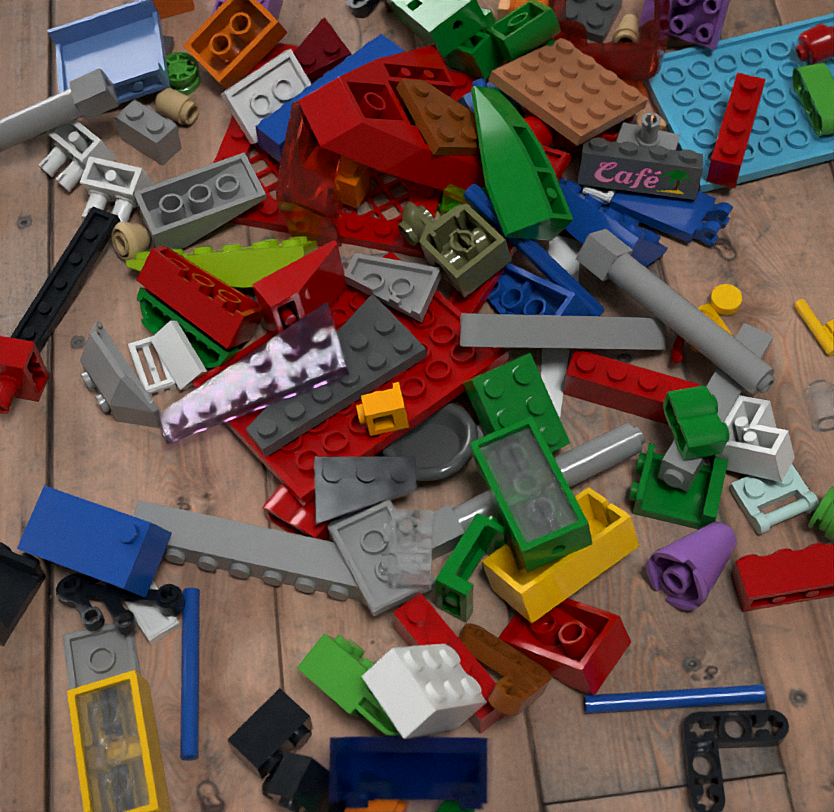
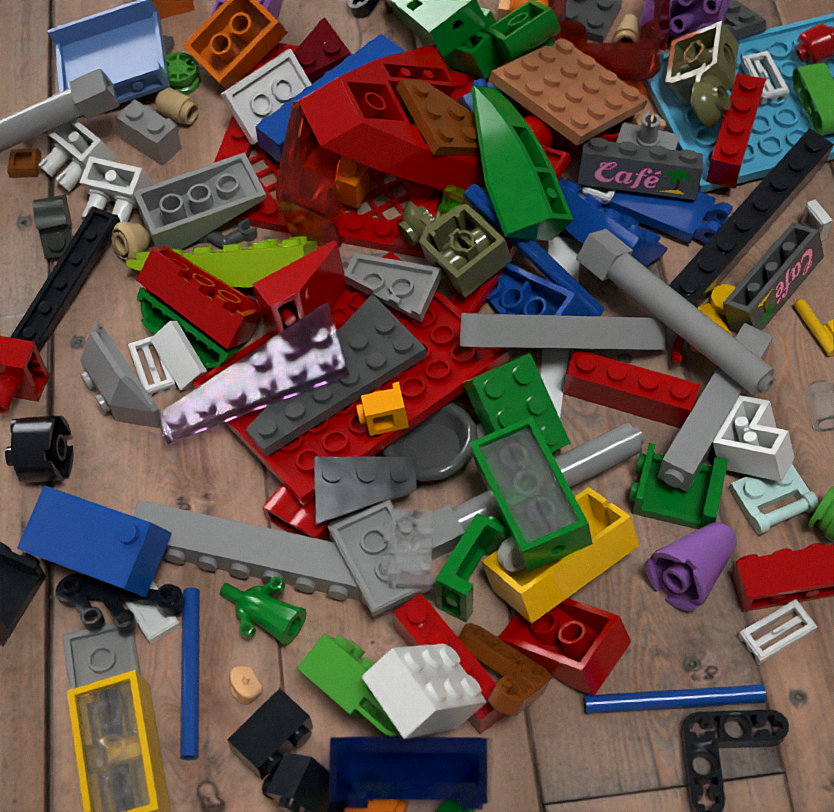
(24, 163): none -> dark orange tile
(40, 449): none -> black brick
(53, 223): none -> pearl dark grey brick
(233, 237): none -> dark grey arm
(244, 684): none -> light nougat piece
(273, 615): none -> green piece
(509, 557): none -> white tile
(695, 422): green brick -> none
(703, 70): none -> olive brick
(743, 21): none -> dark grey plate
(752, 218): none -> black brick
(753, 67): none -> white tile
(754, 646): none -> white tile
(774, 278): none -> dark grey brick
(817, 218): none -> white tile

